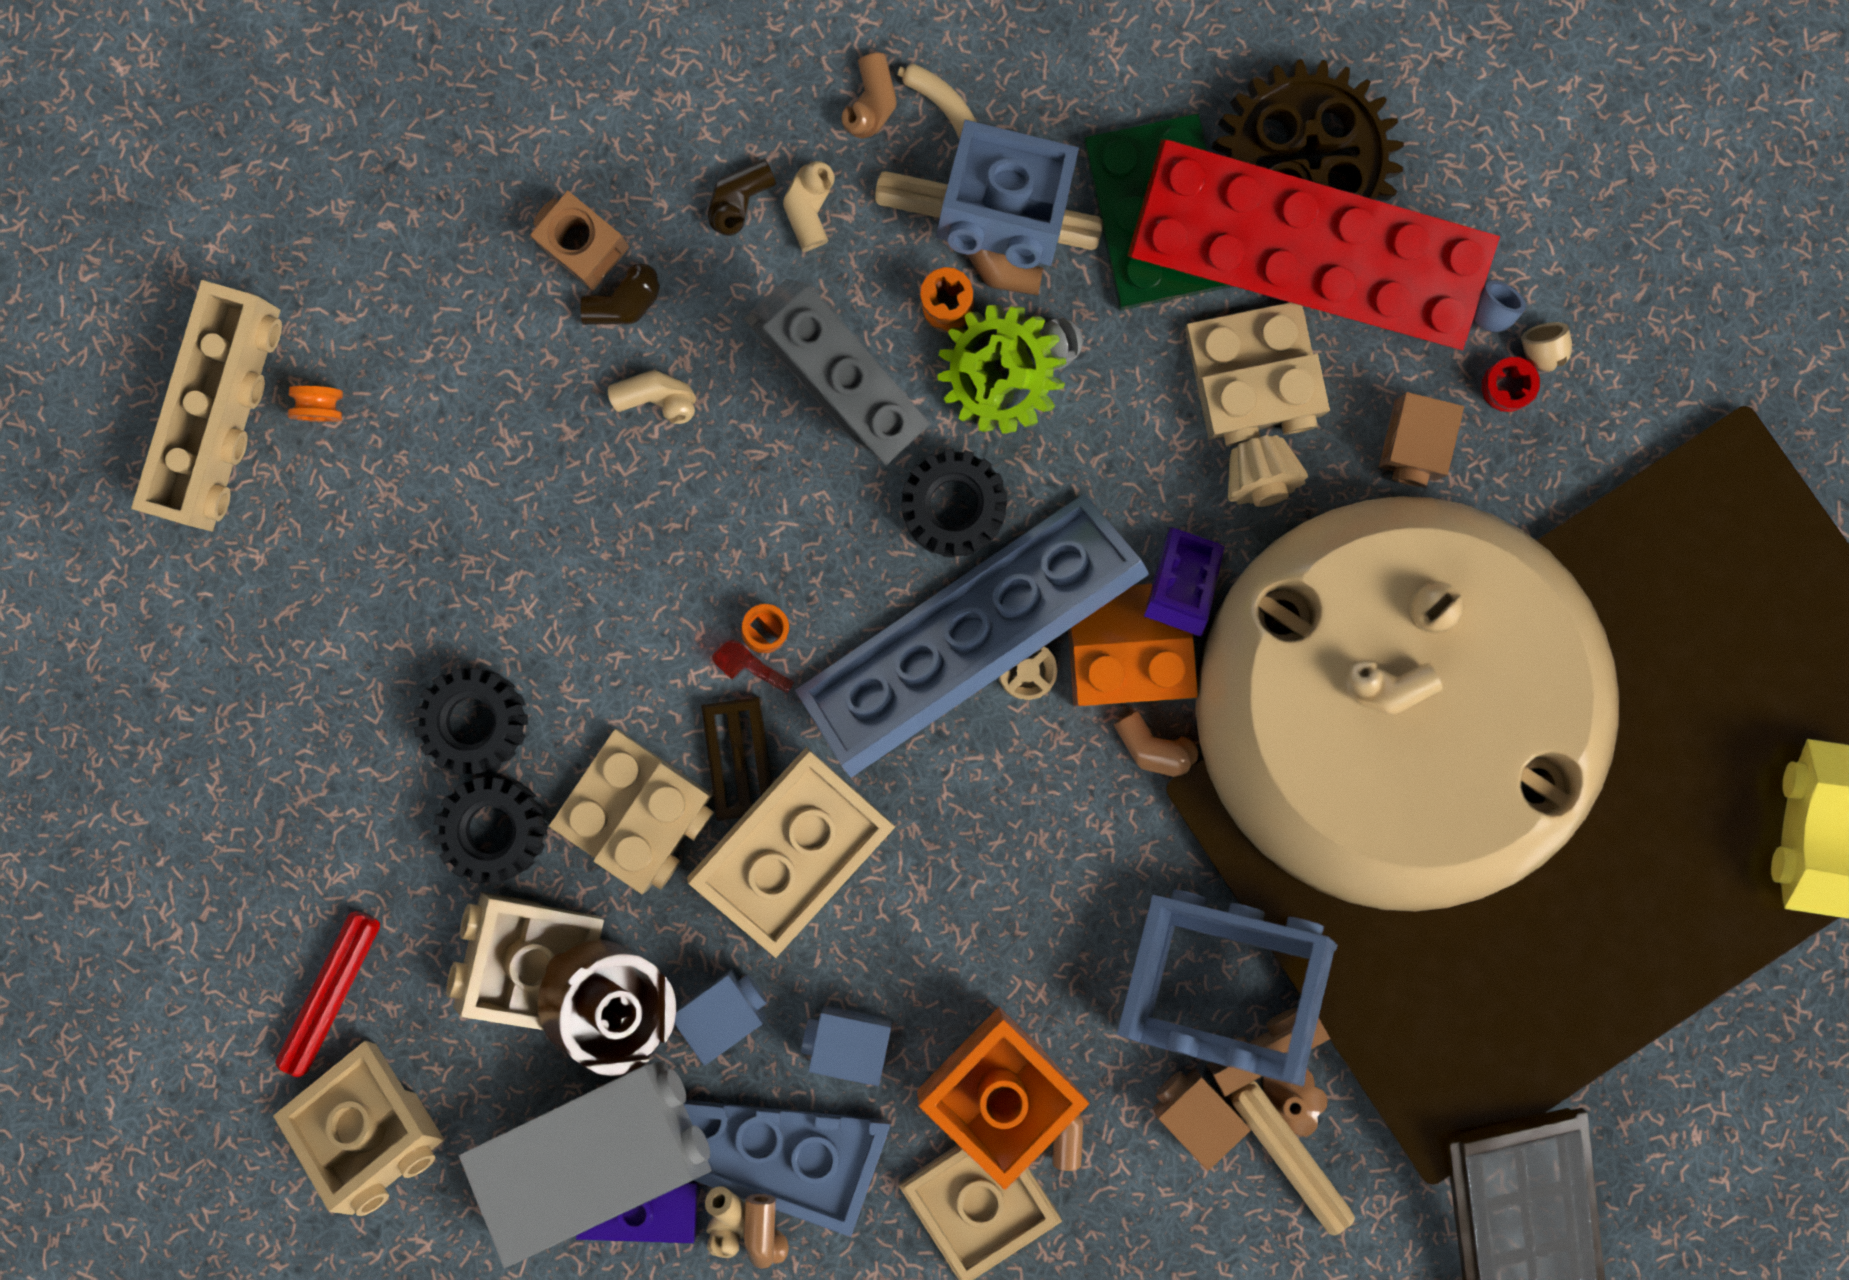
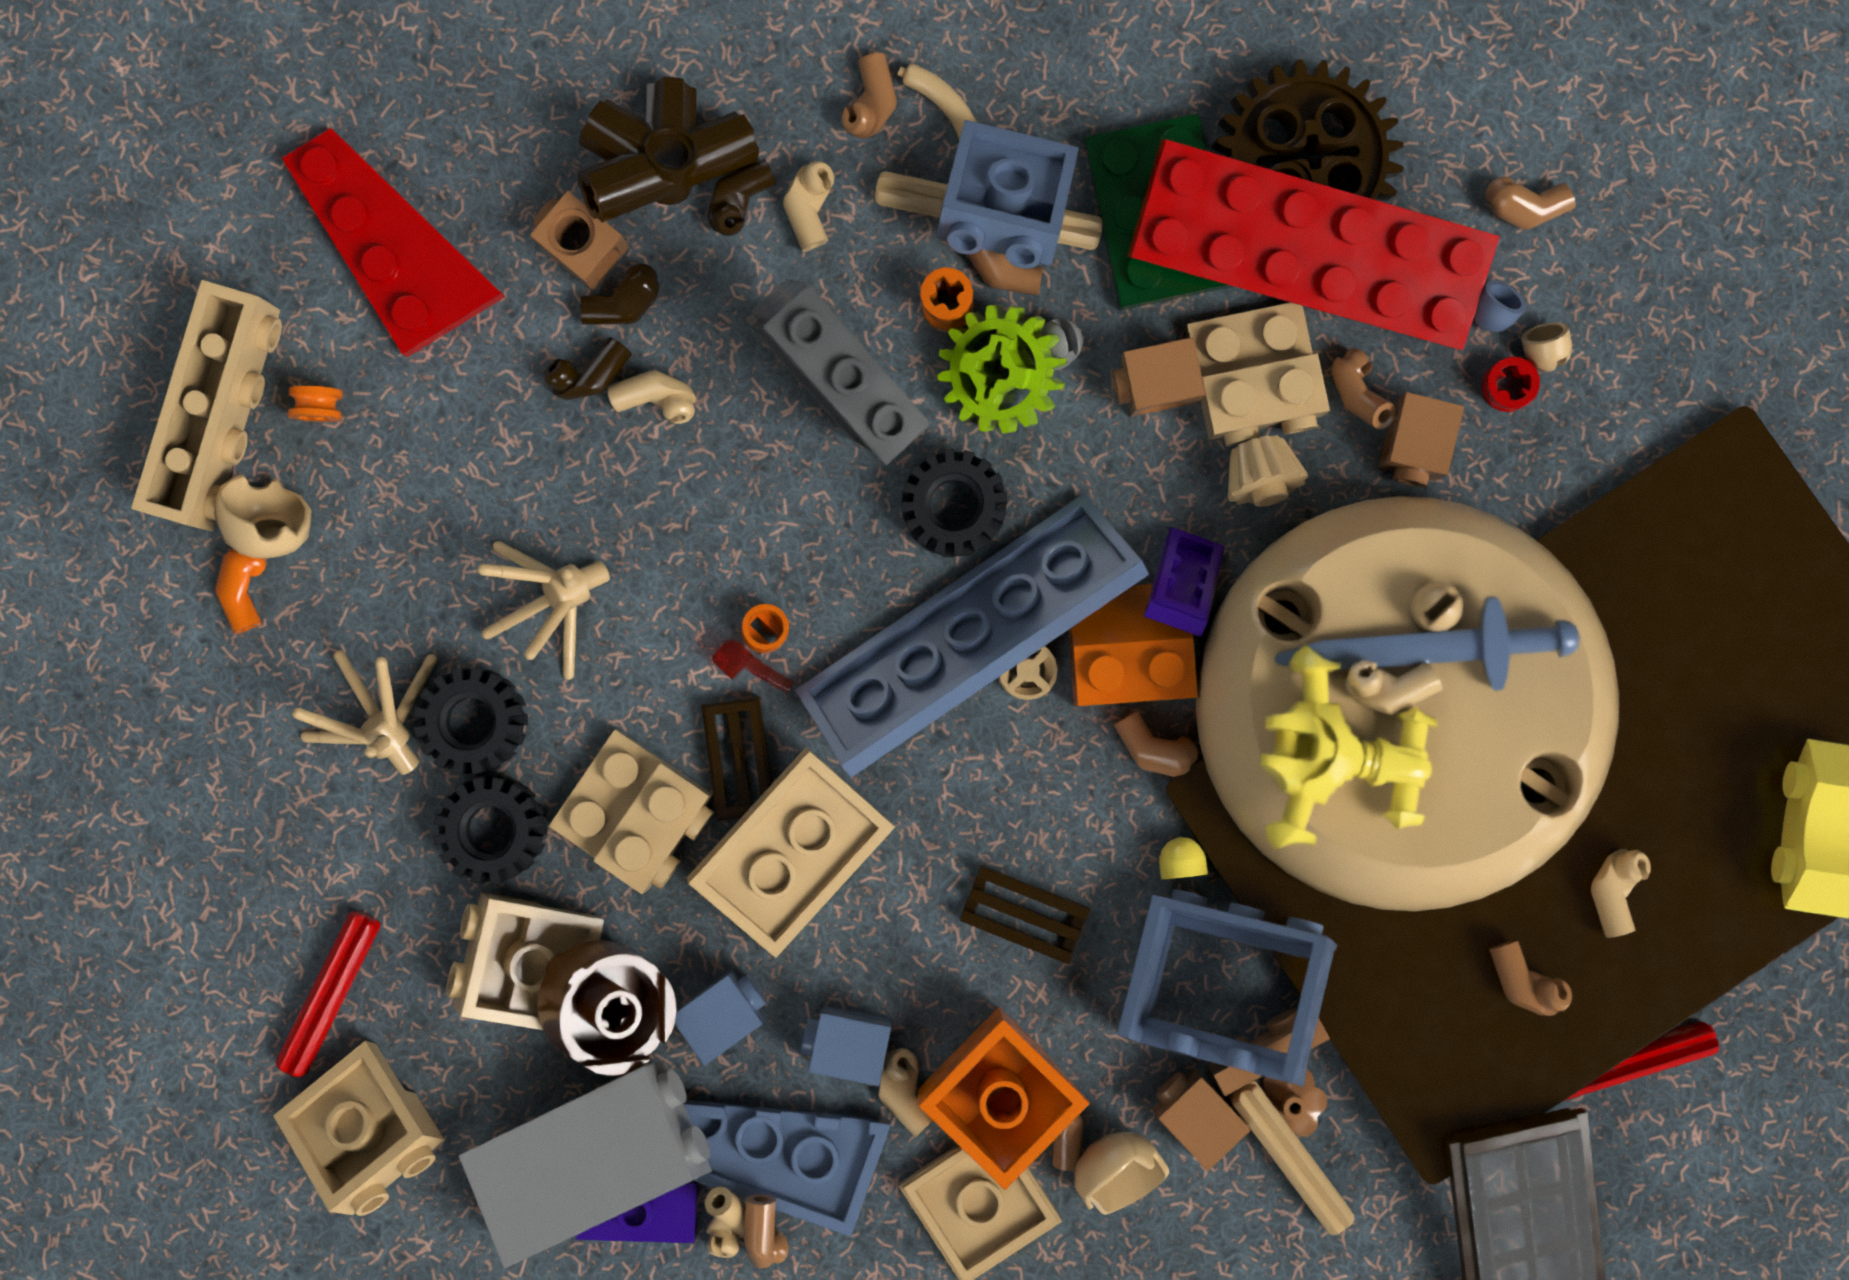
(233, 590): none -> orange arm
(263, 519): none -> tan hair
(384, 729): none -> tan plant
(395, 254): none -> red wing
(562, 591): none -> tan plant
(588, 379): none -> dark brown arm
(666, 136): none -> dark brown piece
(899, 1090): none -> tan arm
(1071, 933): none -> dark brown tile
(1118, 1171): none -> tan hair
(1159, 377): none -> medium nougat brick
(1182, 859): none -> light yellow hinge
(1319, 753): none -> light yellow piece
(1355, 395): none -> medium nougat arm
(1489, 643): none -> sand blue sword
(1525, 208): none -> medium nougat arm
(1526, 987): none -> medium nougat arm
(1613, 885): none -> tan arm
(1666, 1052): none -> red axle

